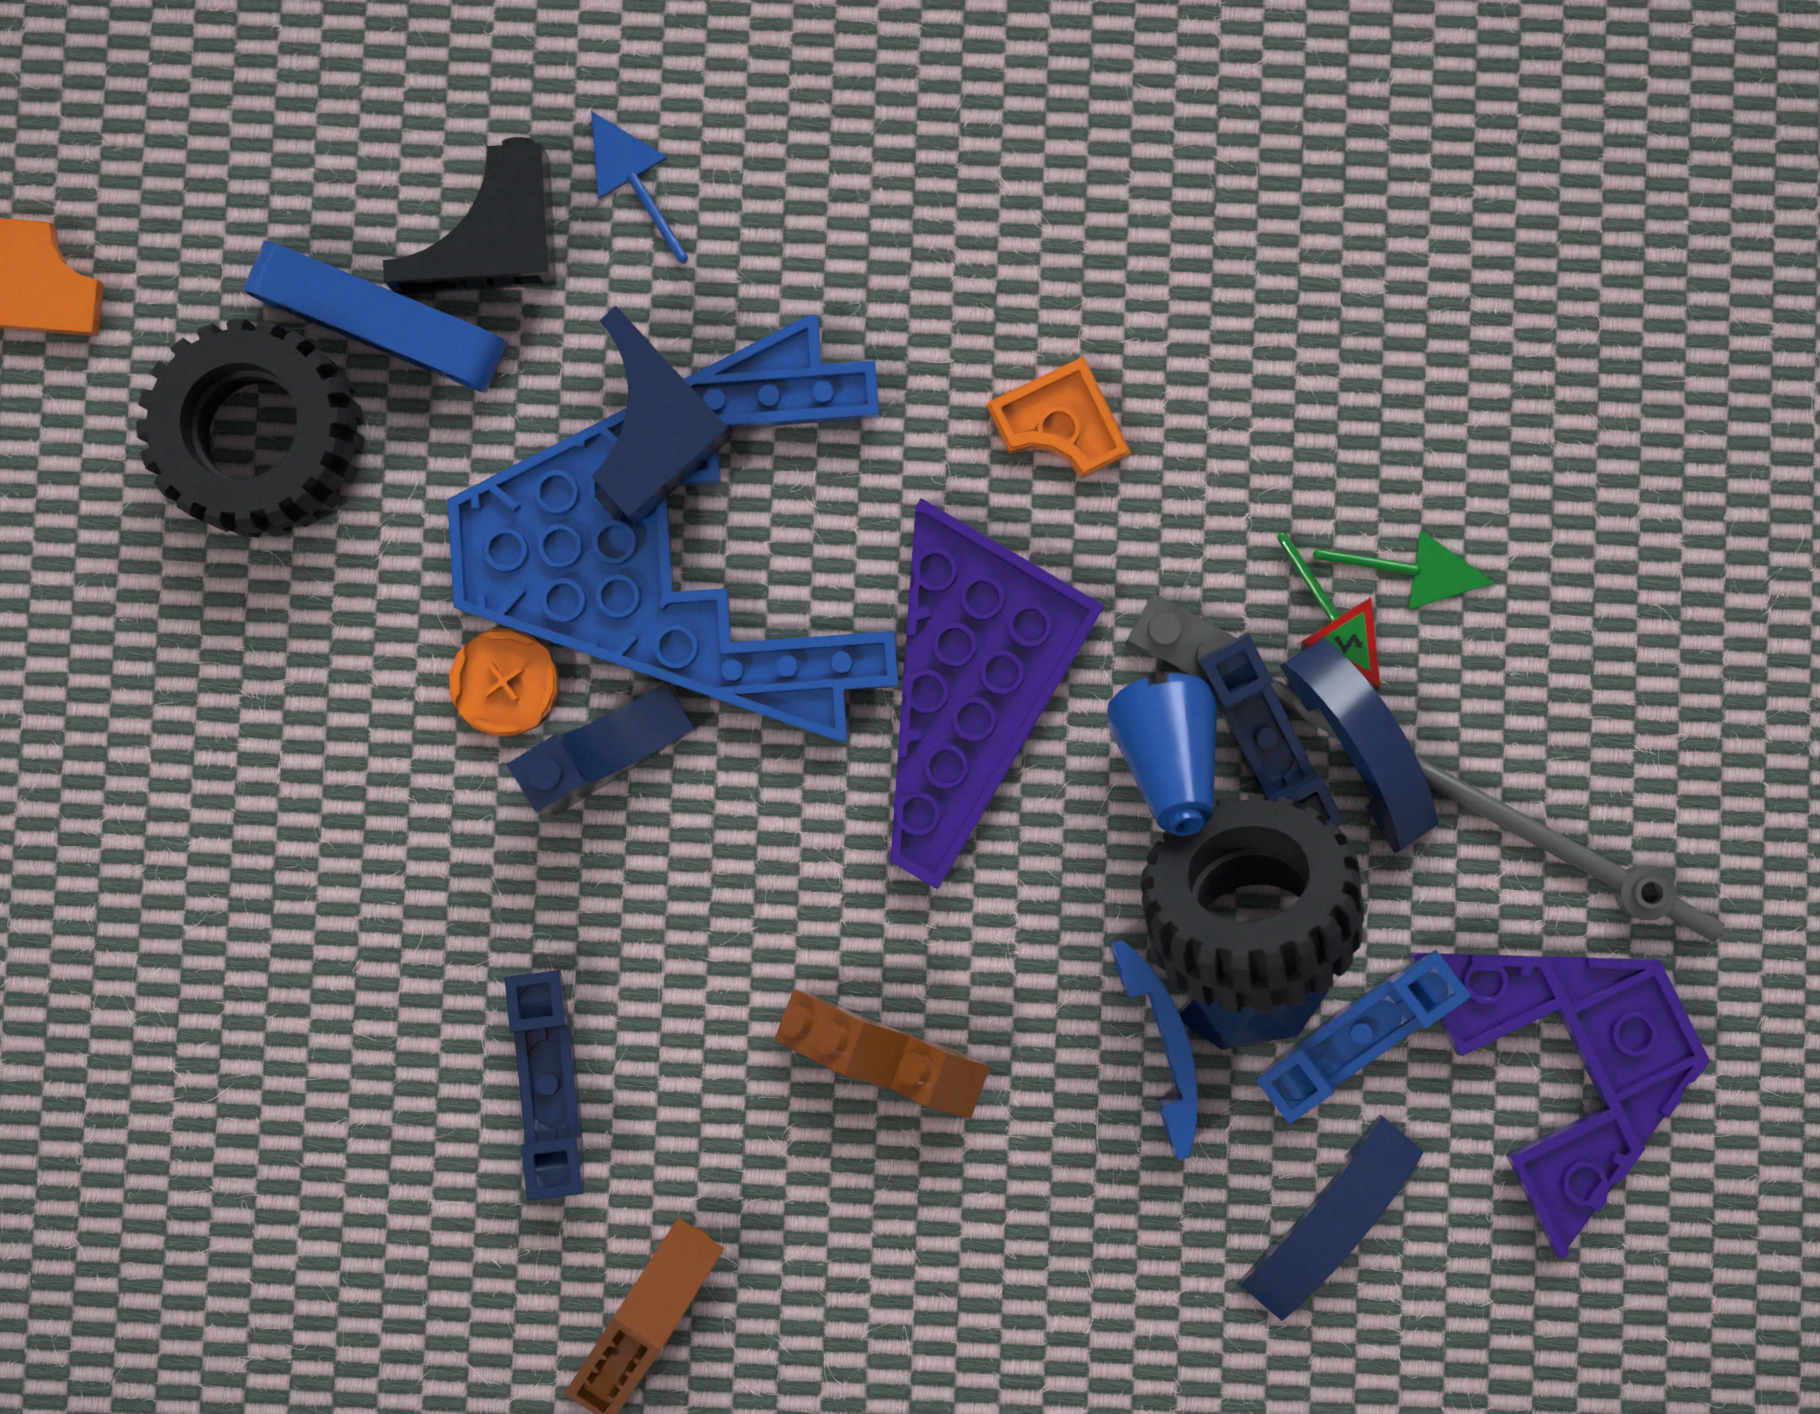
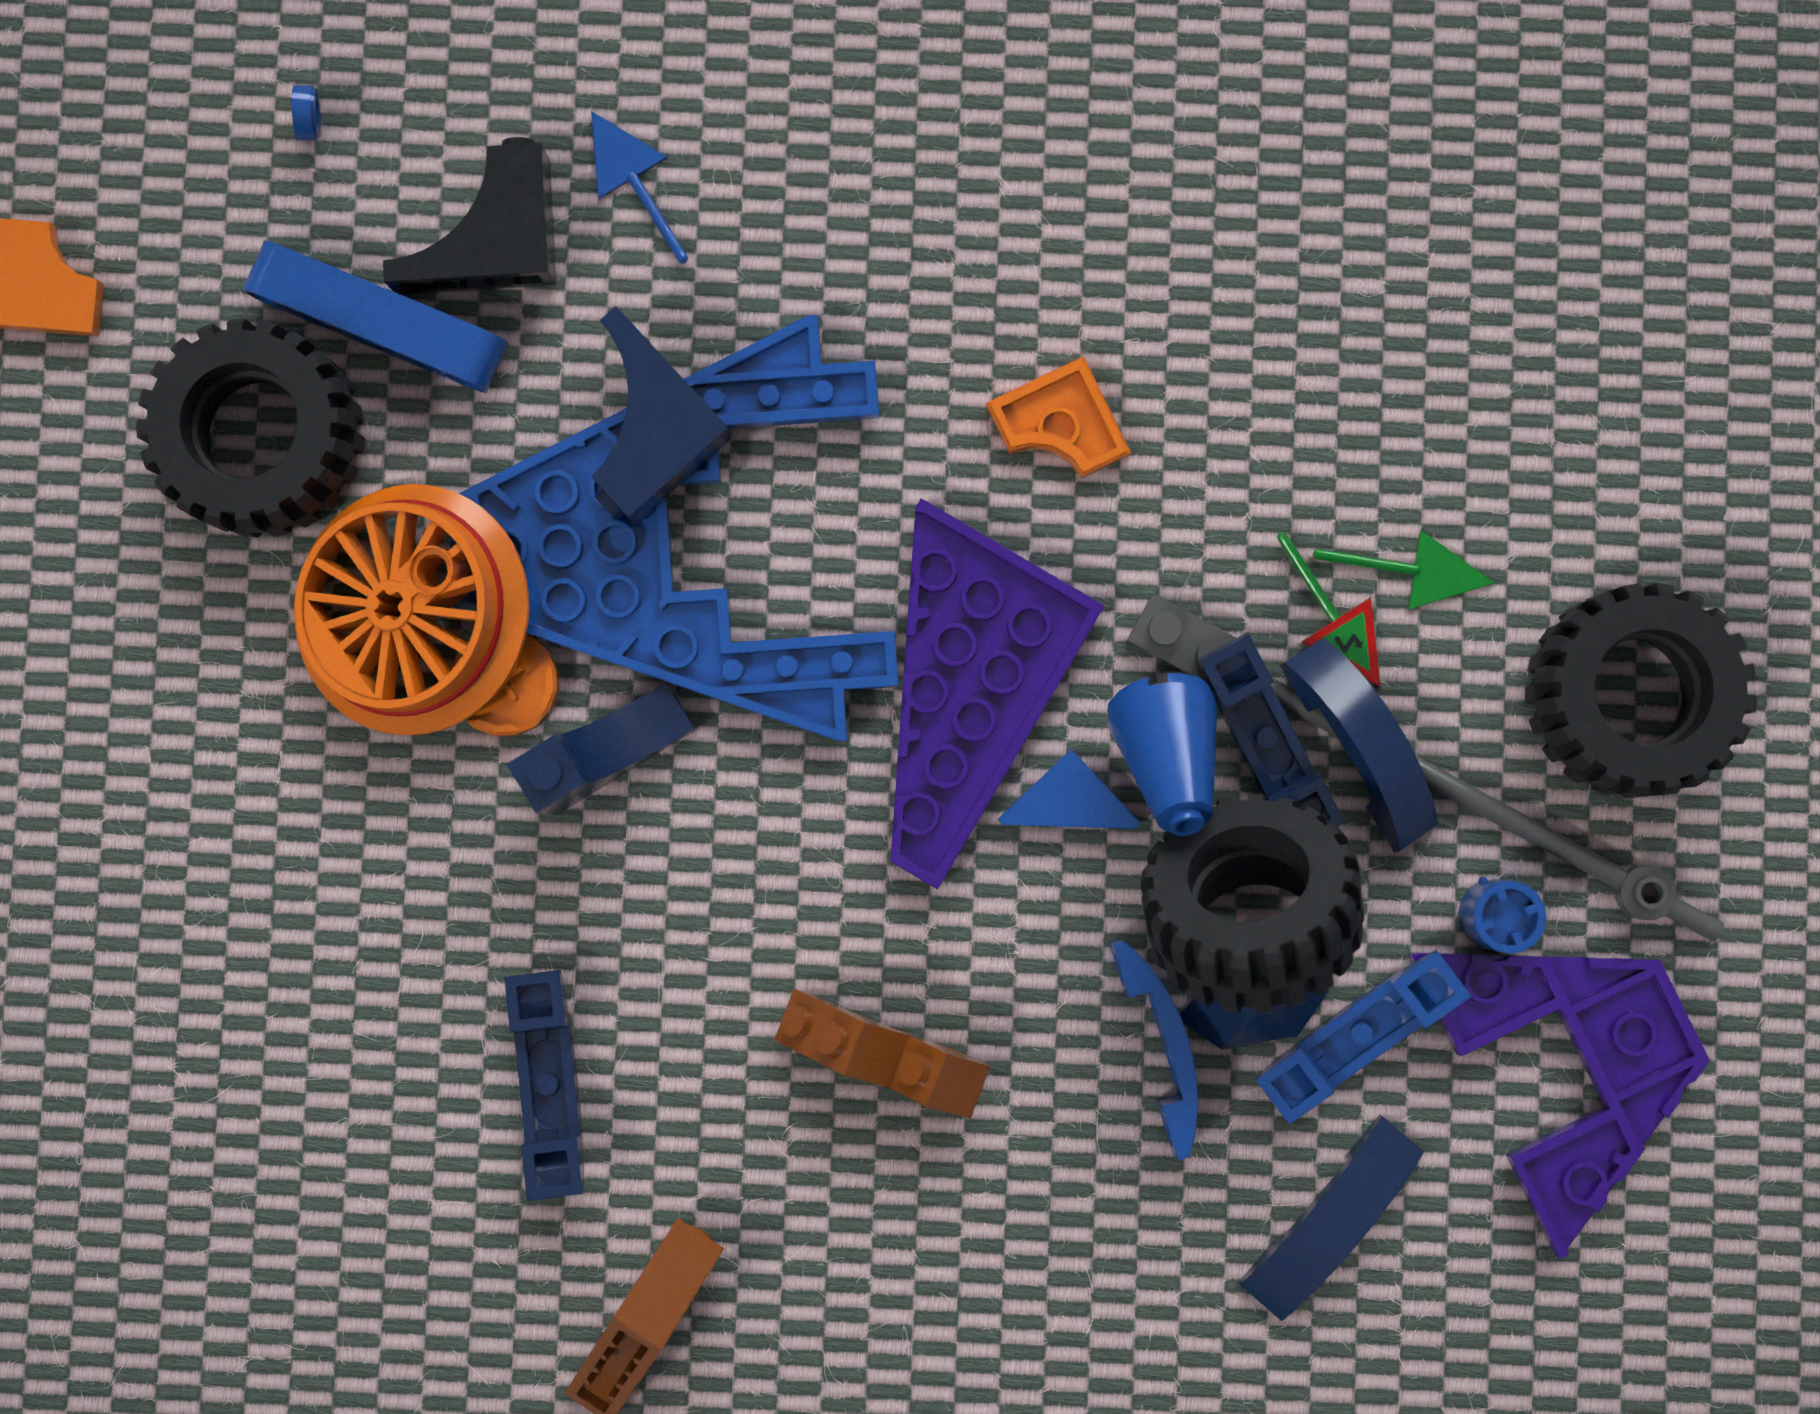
(306, 112): none -> blue tile
(479, 561): none -> orange piece
(1069, 798): none -> blue tile
(1502, 915): none -> blue piece
(1710, 682): none -> black tyre

